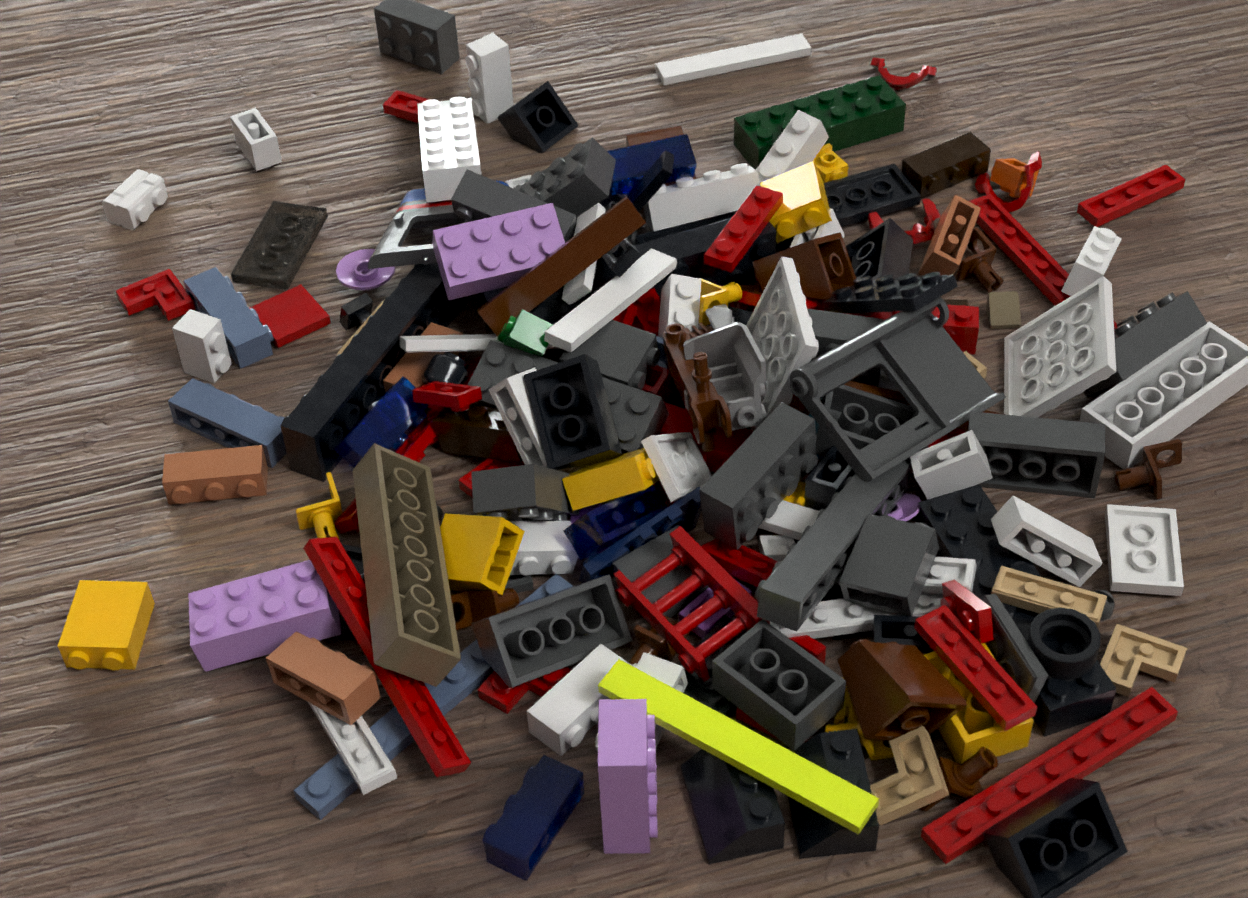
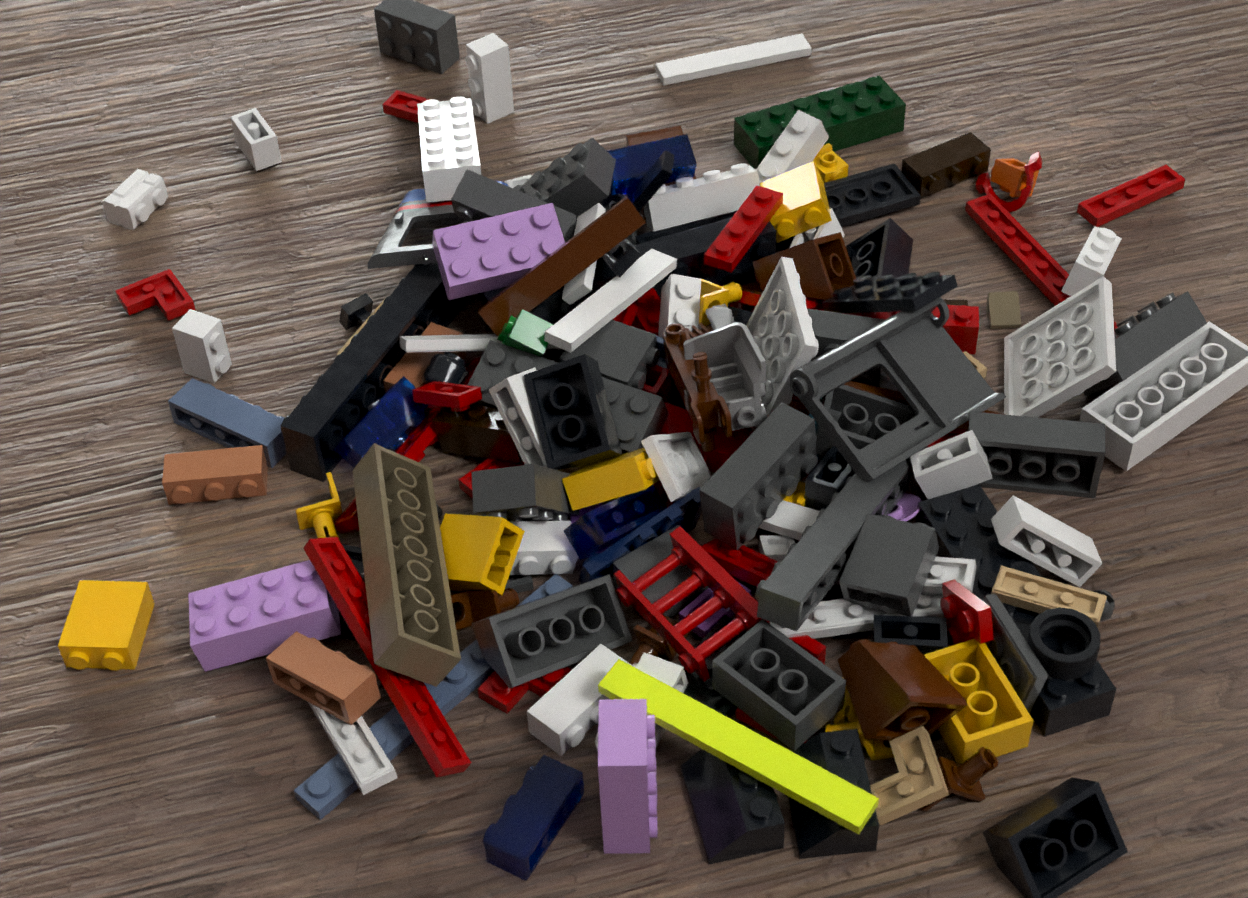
(244, 334): sand blue brick -> none
(279, 245): clear smoke plate -> none
(291, 315): red tile -> none
(354, 272): lavender dish -> none
(538, 119): black slope -> none
(899, 83): red helmet -> none
(918, 232): red helmet -> none
(950, 237): nougat brick -> none
(975, 668): red plate -> none
(980, 263): reddish brown bracket -> none
(1074, 758): red plate -> none
(1136, 651): tan plate -> none
(1143, 550): white plate -> none
(1148, 471): reddish brown bracket -> none

